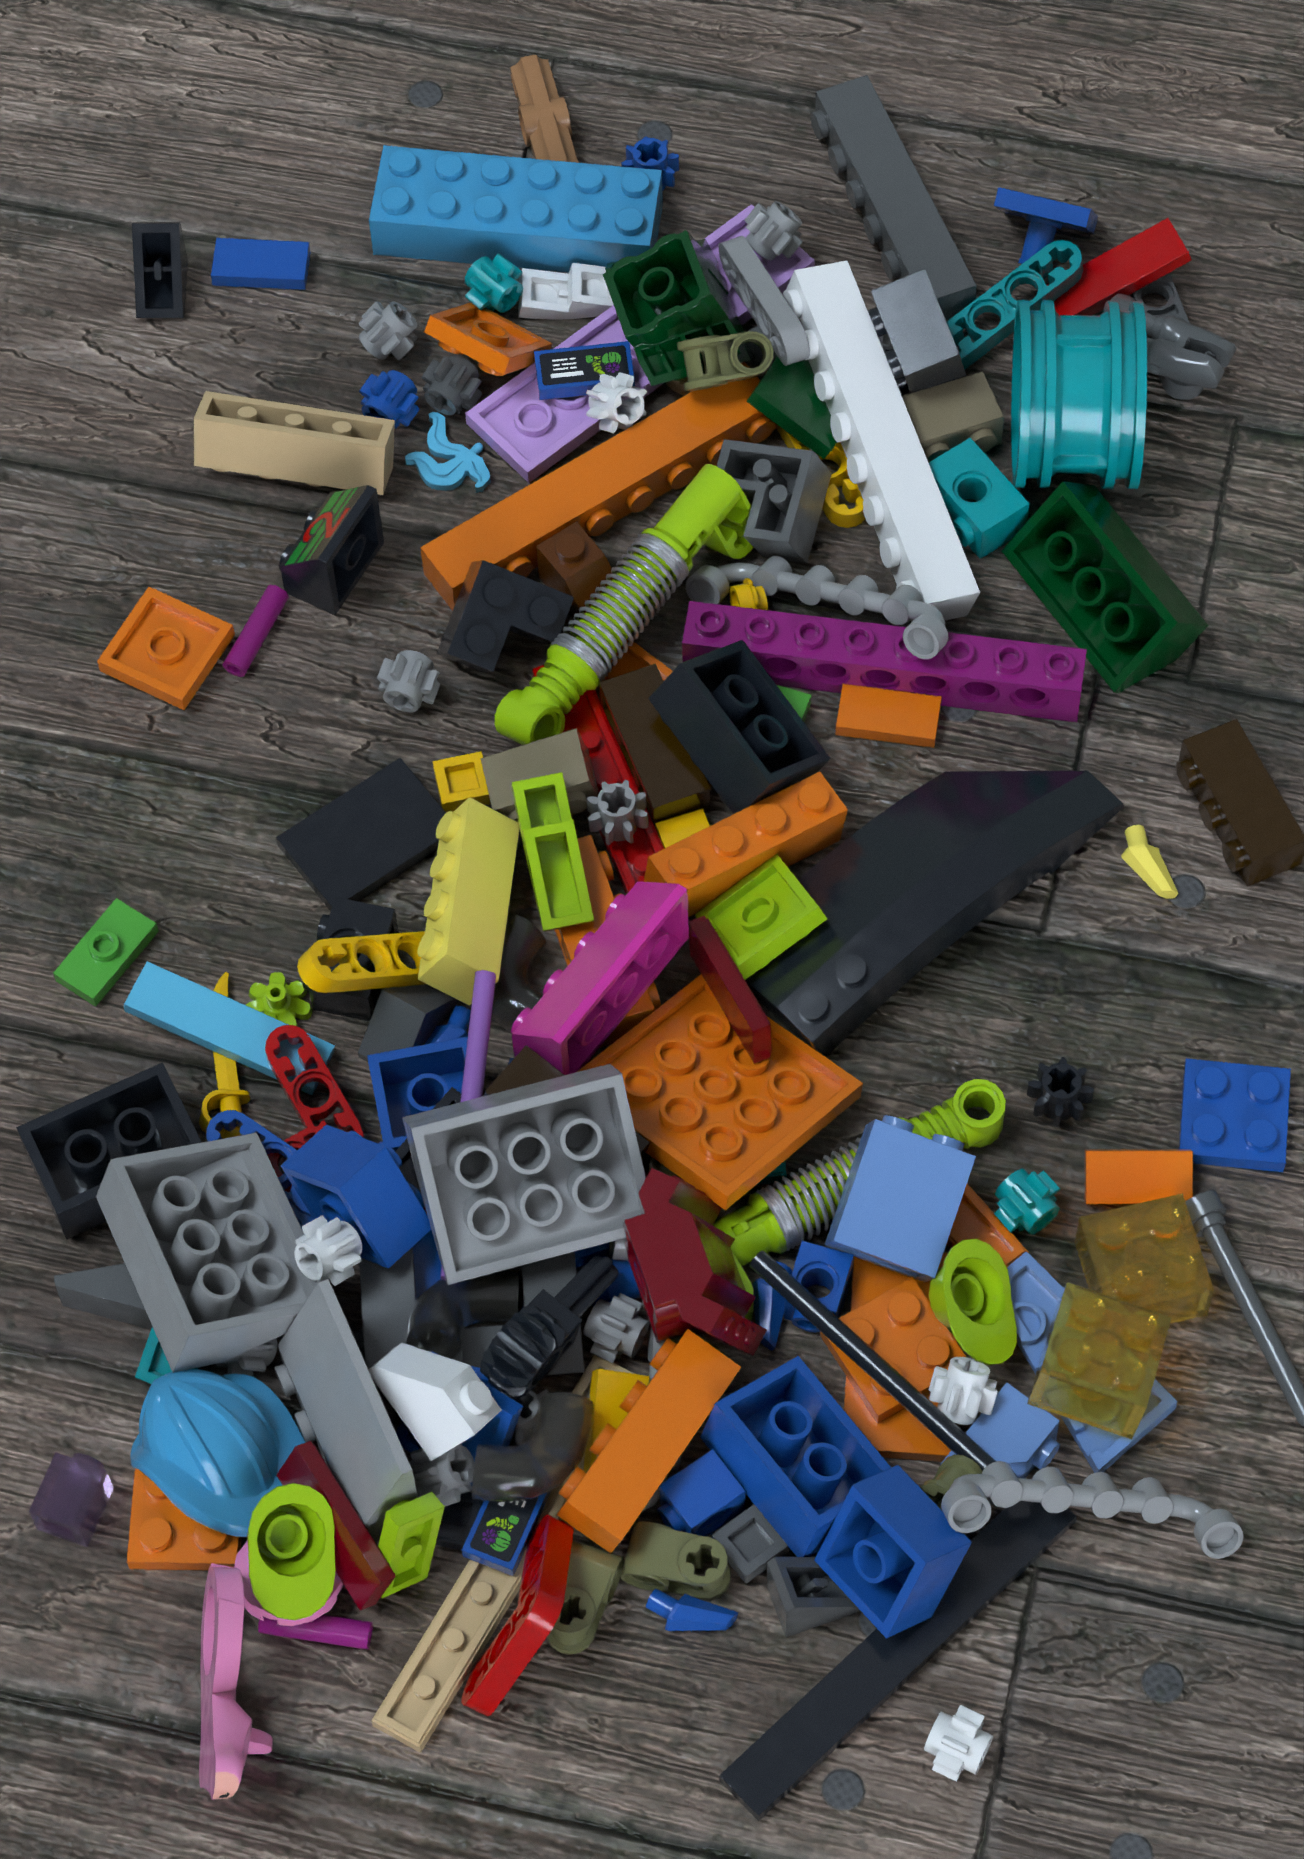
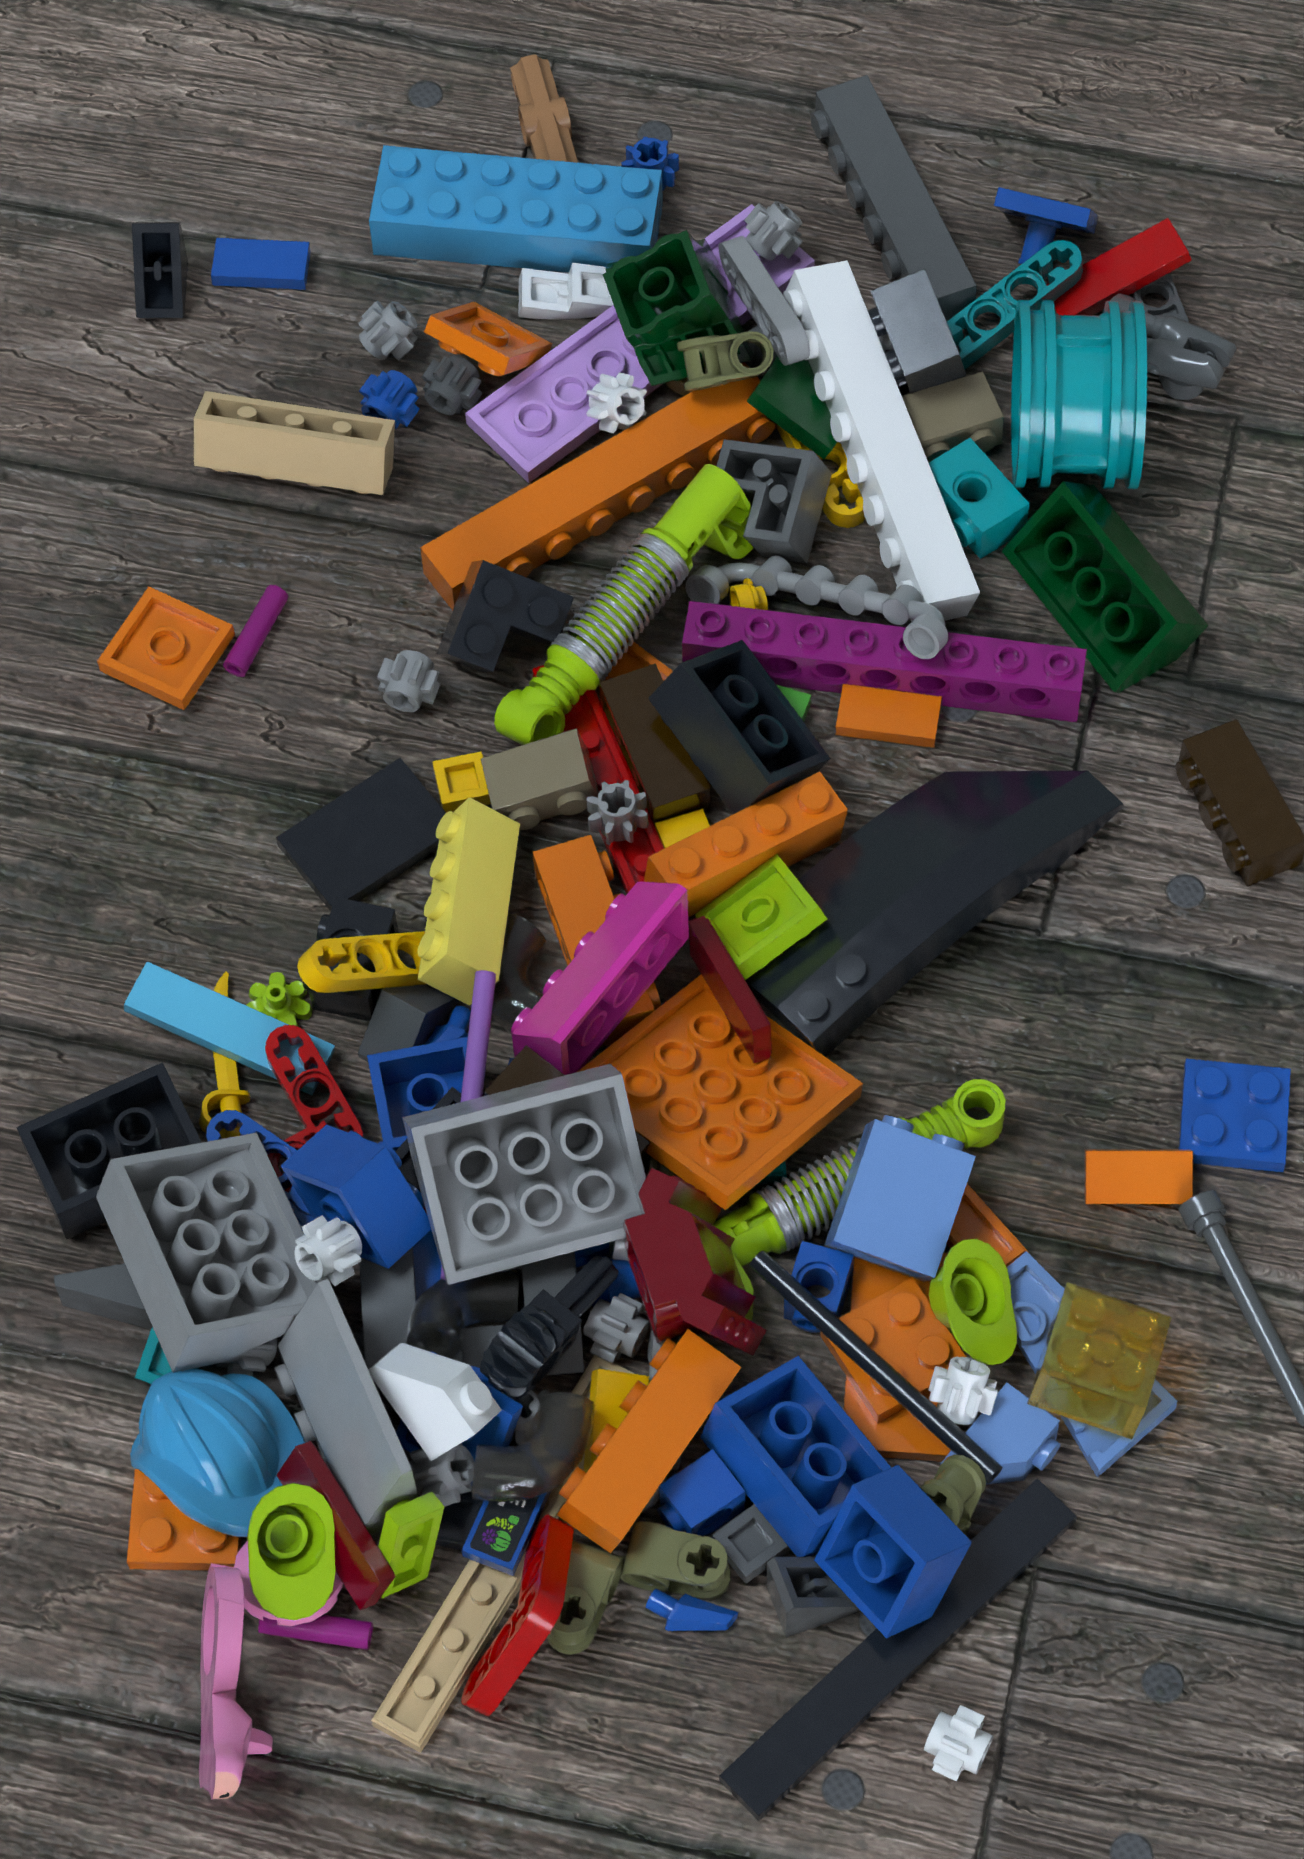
(71, 1498): clear purple brick -> none
(105, 952): bright green plate -> none
(334, 548): black slope -> none
(461, 460): medium azure piece -> none
(493, 284): teal gear -> none
(552, 851): lime slope -> none
(572, 565): reddish brown slope -> none
(578, 369): tile -> none
(768, 1309): blue bar -> none
(969, 1509): light grey bar -> none
(1027, 1201): teal gear -> none
(1059, 1104): black gear -> none
(1147, 1257): clear yellow brick -> none
(1148, 862): light yellow bar -> none

